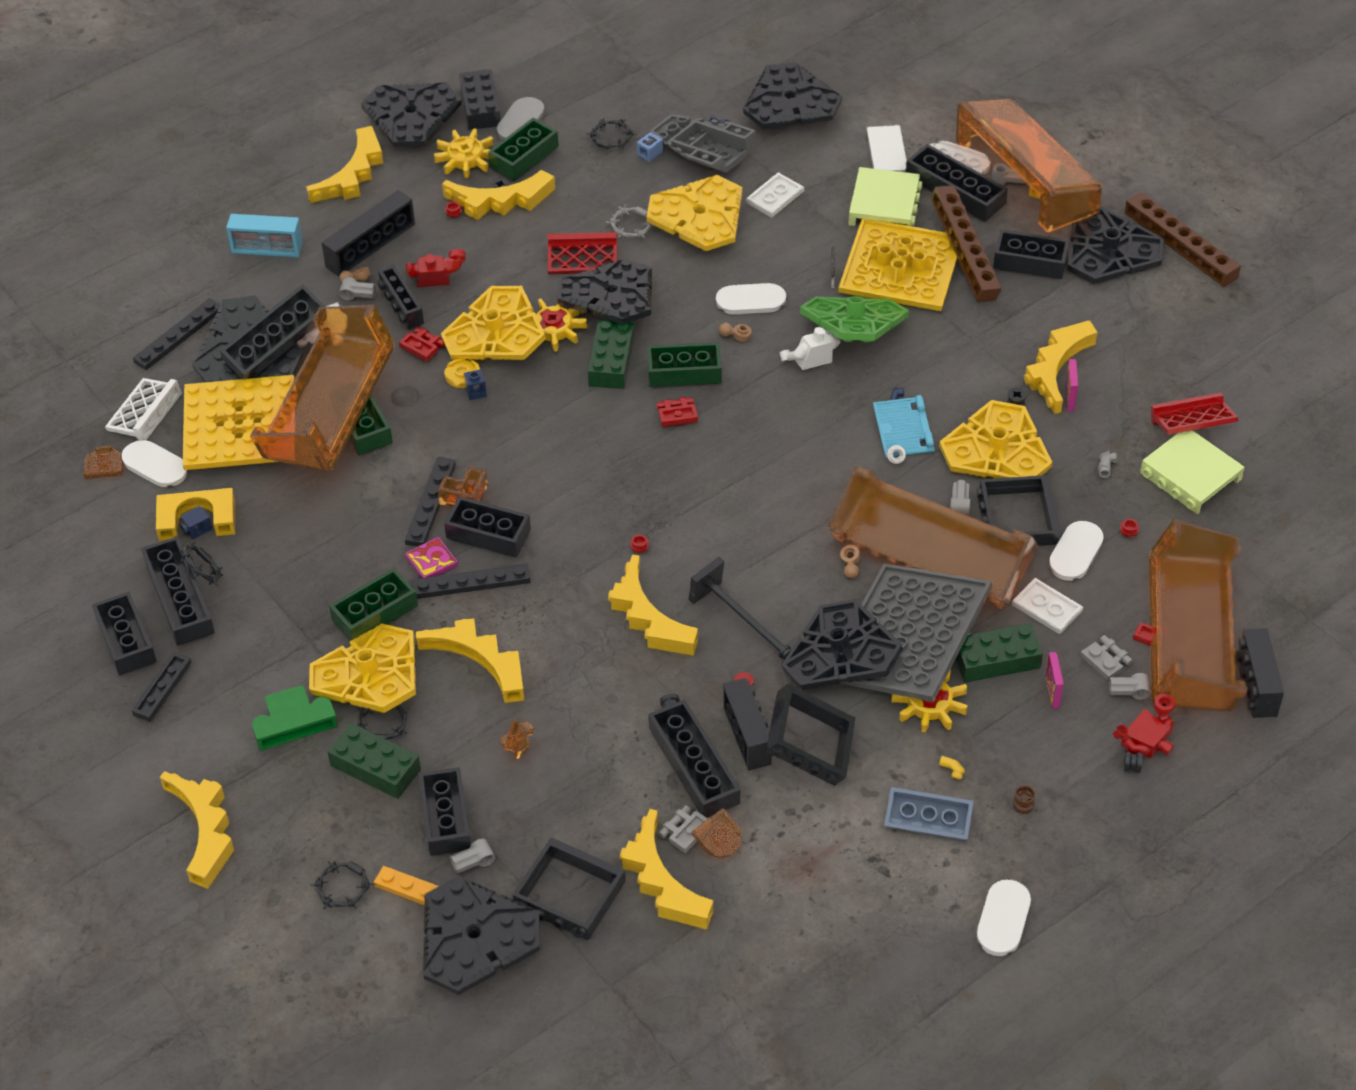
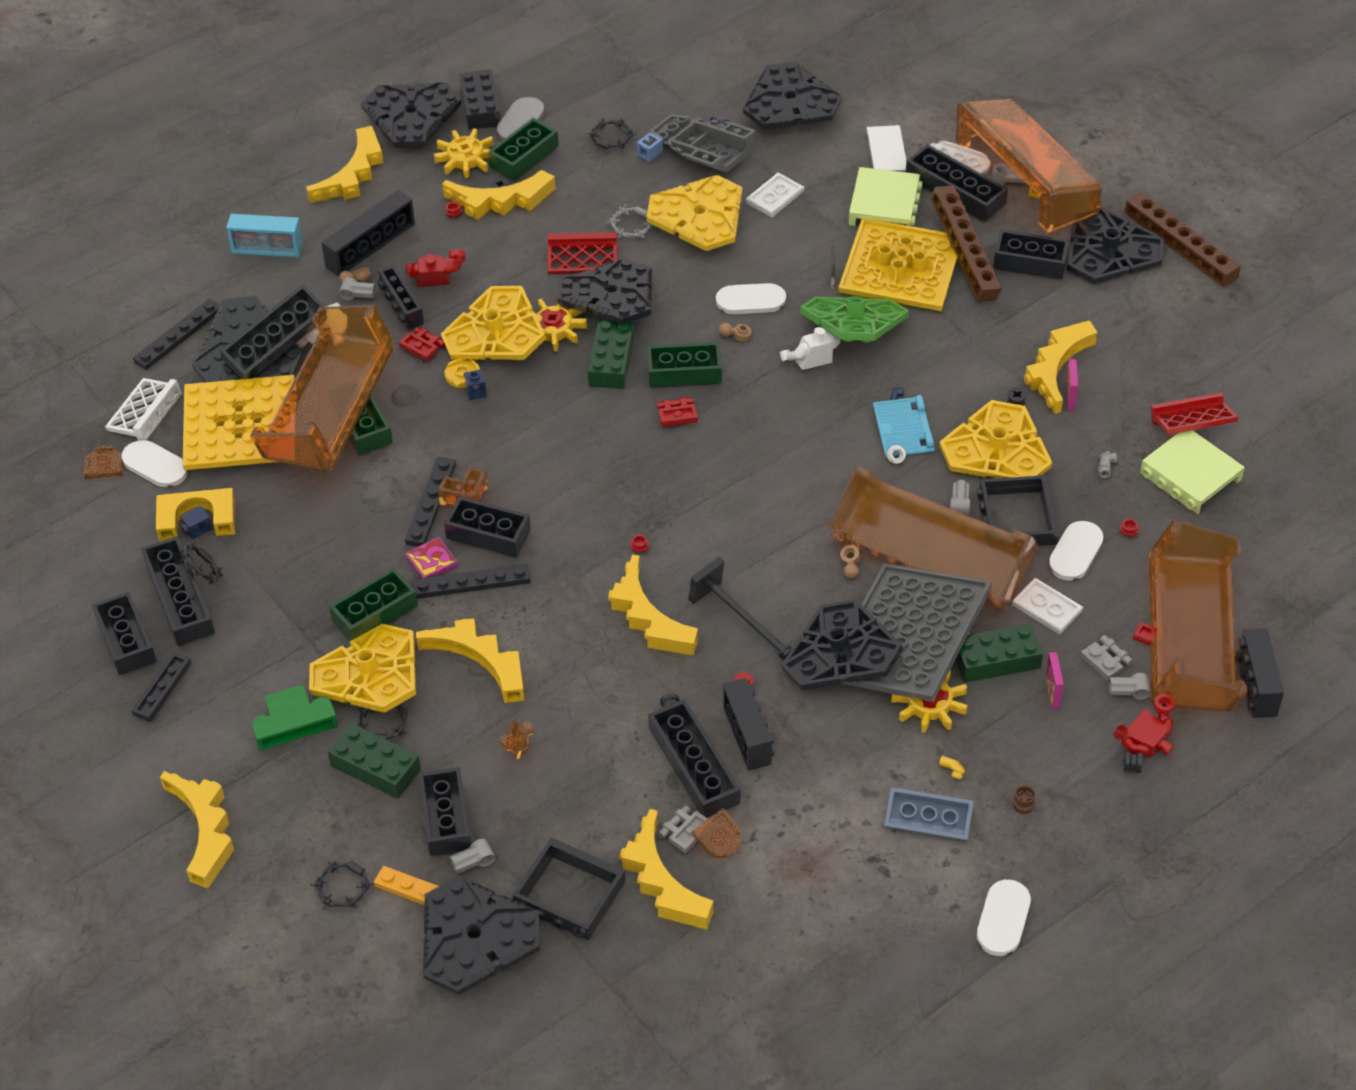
(822, 711): black window -> none

